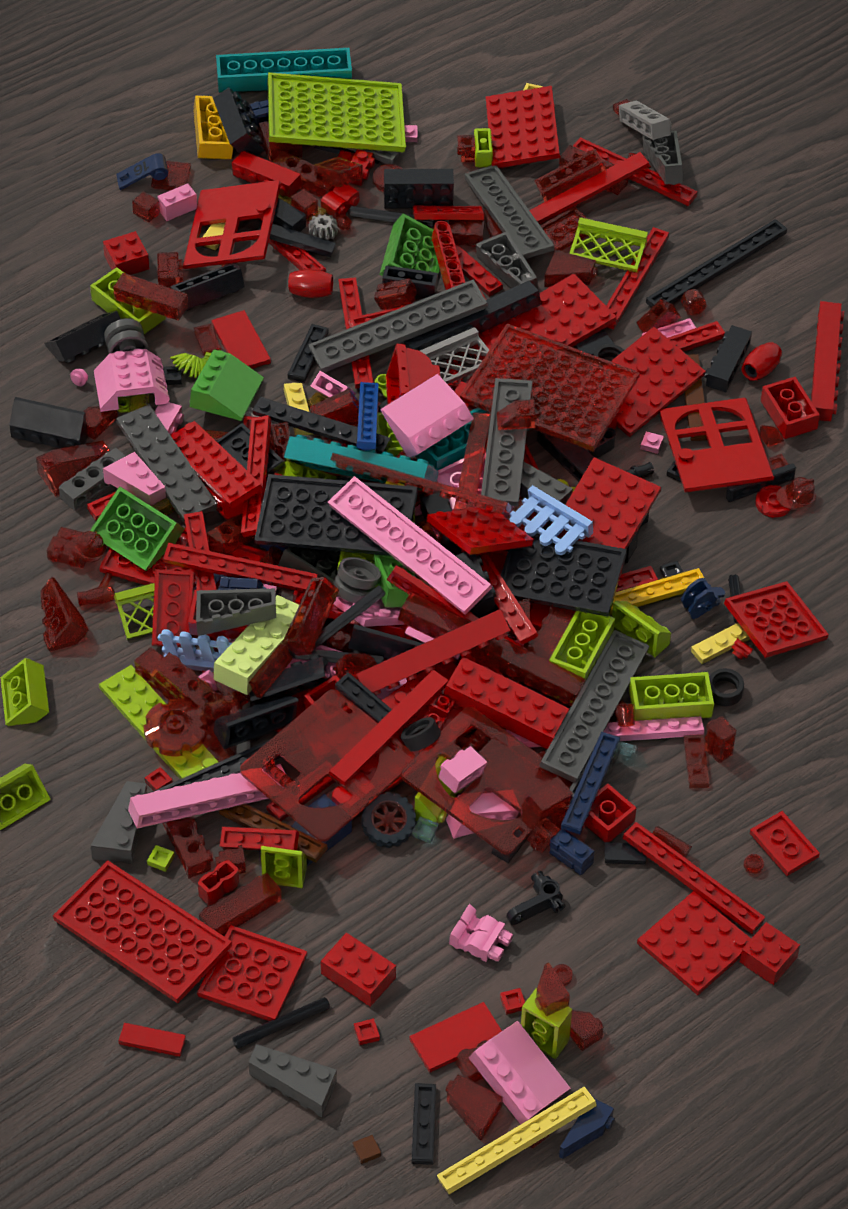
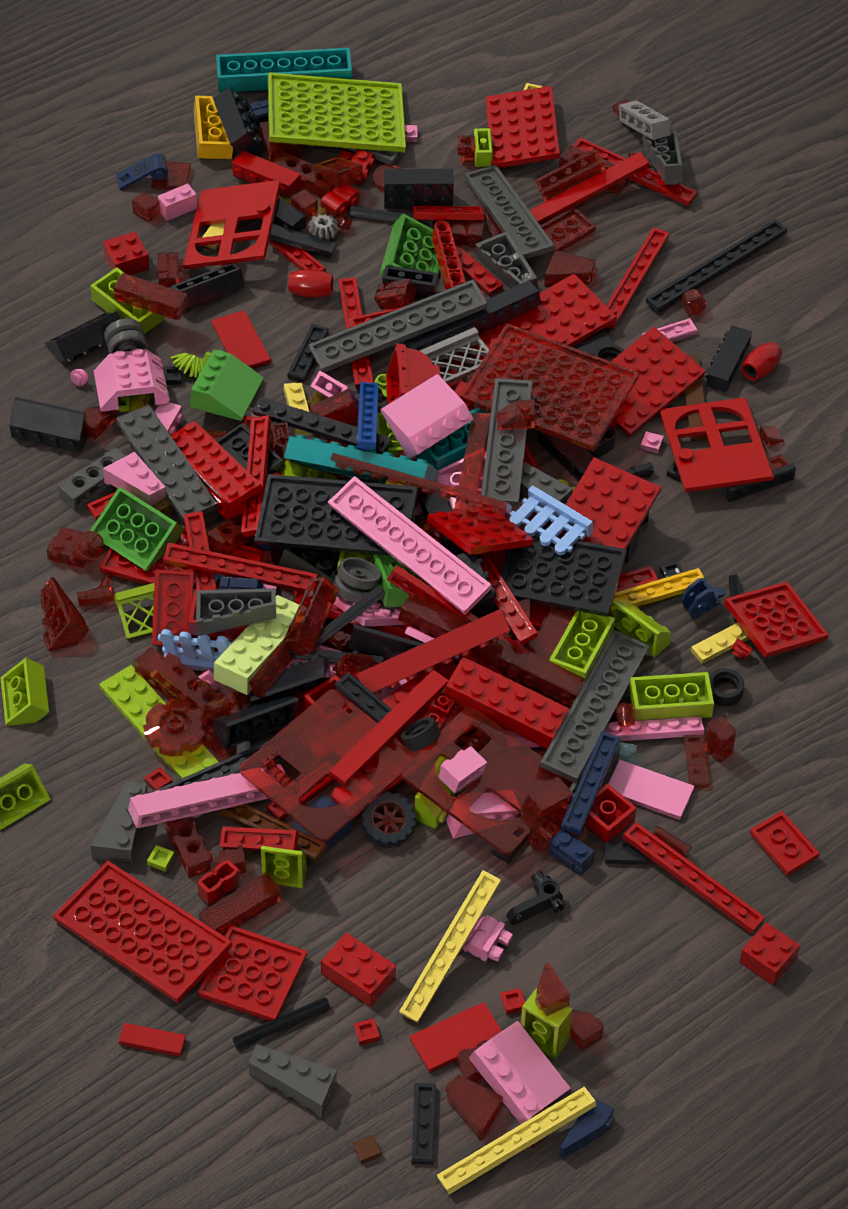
(66, 462): clear red wedge -> none
(206, 338): clear red tile -> none
(425, 829): clear light blue plate -> none
(450, 946): none -> light yellow plate
(564, 973): clear red tile -> none
(611, 234): lime fence -> none
(651, 789): none -> bright pink tile
(658, 316): clear red slope -> none
(694, 942): red plate -> none
(698, 336): red plate -> none
(753, 864): clear red plate -> none
(768, 504): red tile -> none
(790, 407): red brick -> none
(797, 493): clear red piece -> none
(826, 359): red brick -> none

